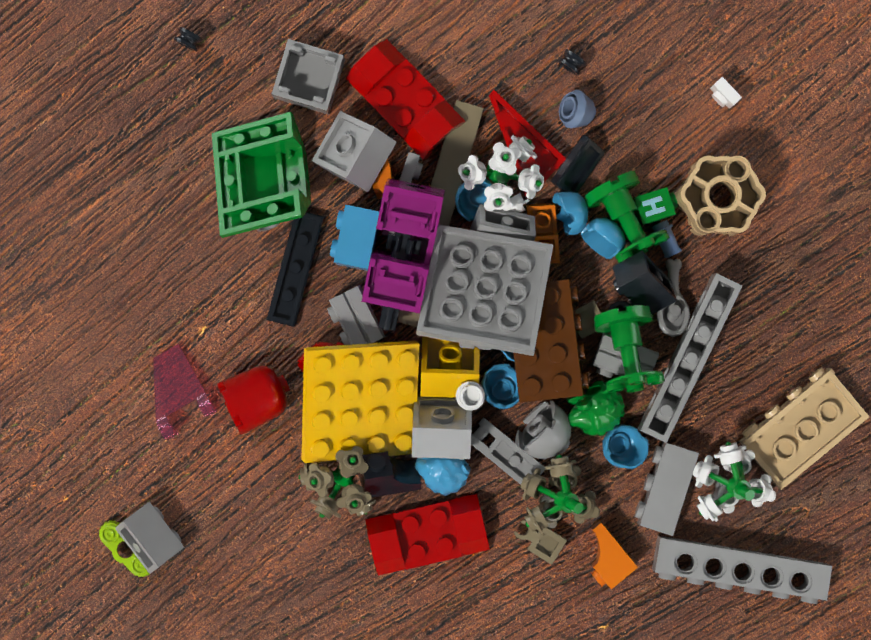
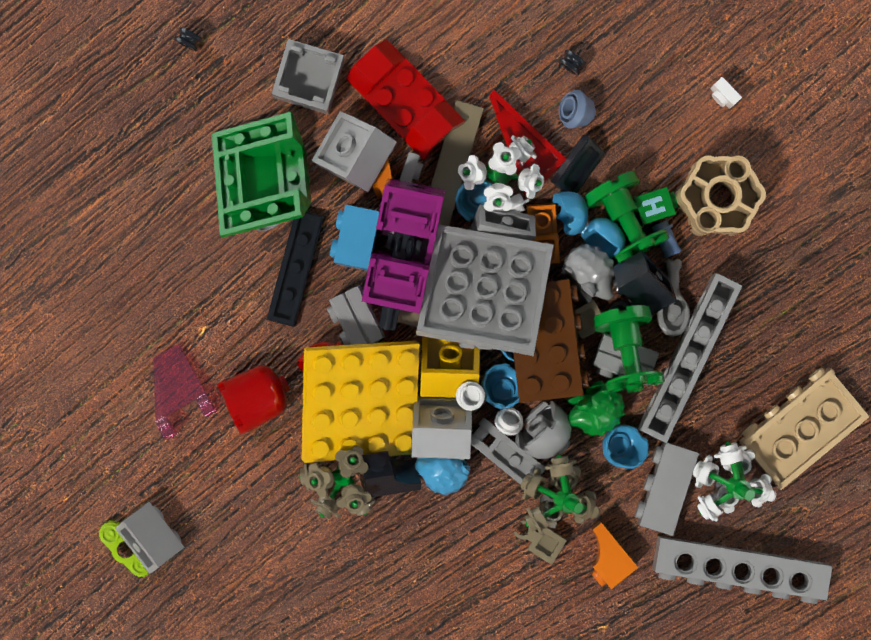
(427, 534): red piece -> none
(509, 421): none -> white plate
(591, 272): none -> light grey animal

